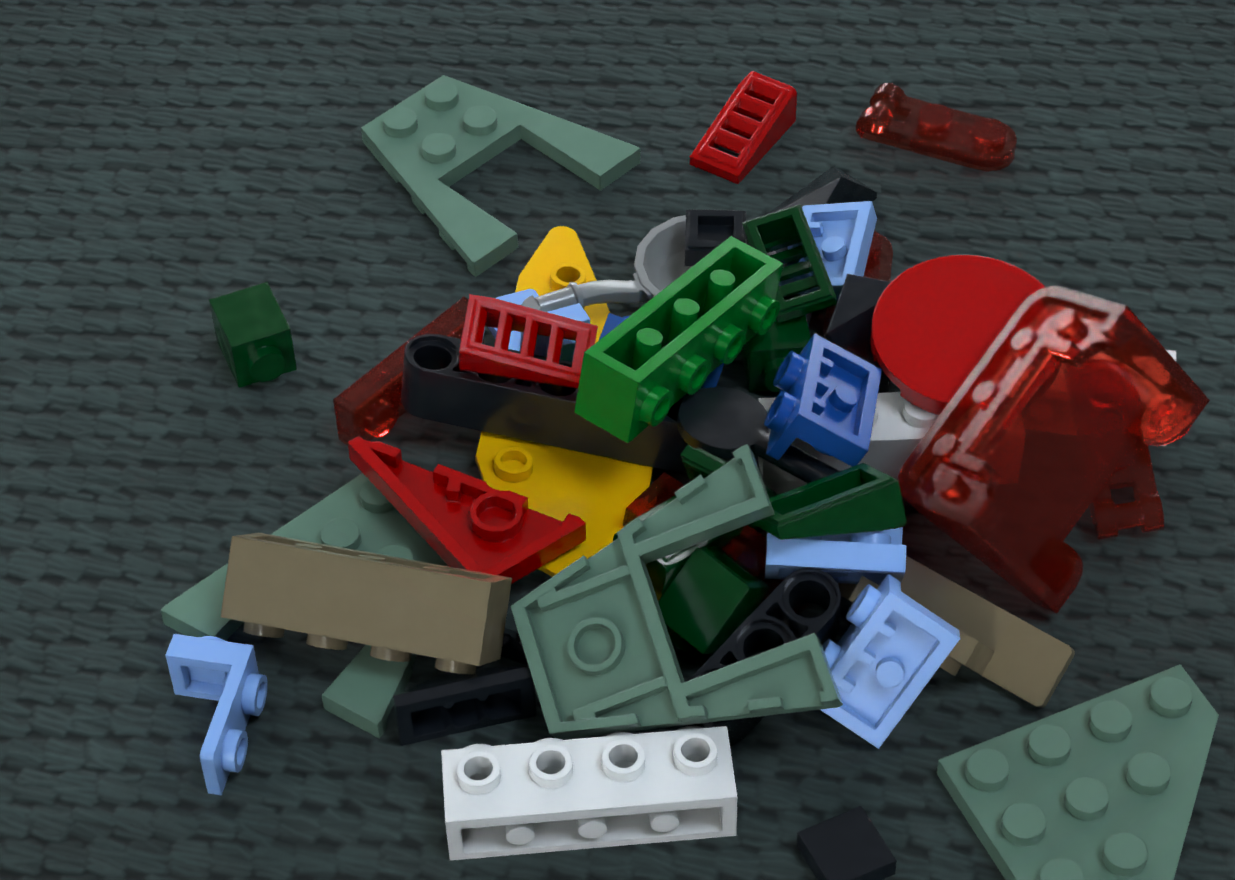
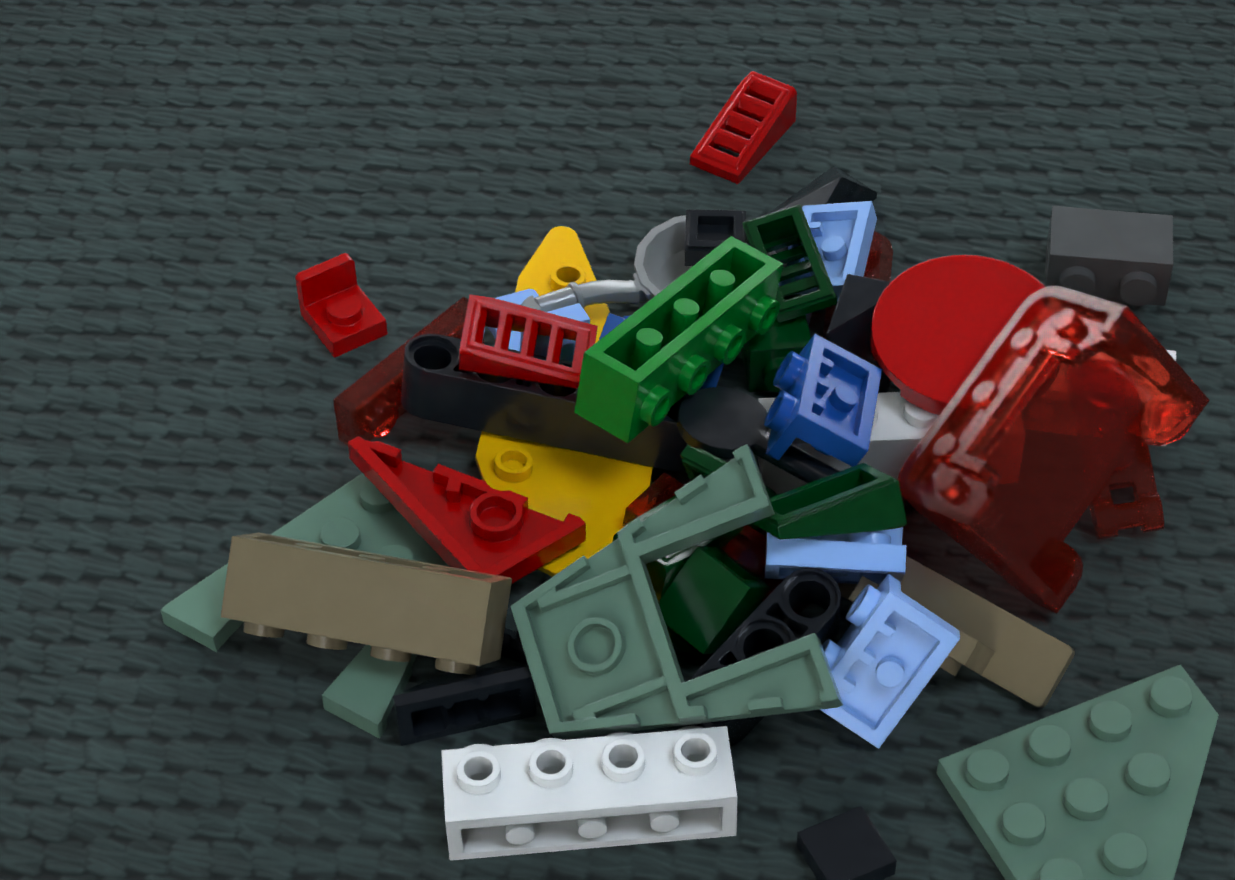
(223, 673): light blue bracket -> none
(253, 334): dark green brick -> none
(338, 306): none -> red bracket
(459, 127): sand green wing -> none
(936, 130): clear red plate -> none
(1110, 254): none -> dark grey brick

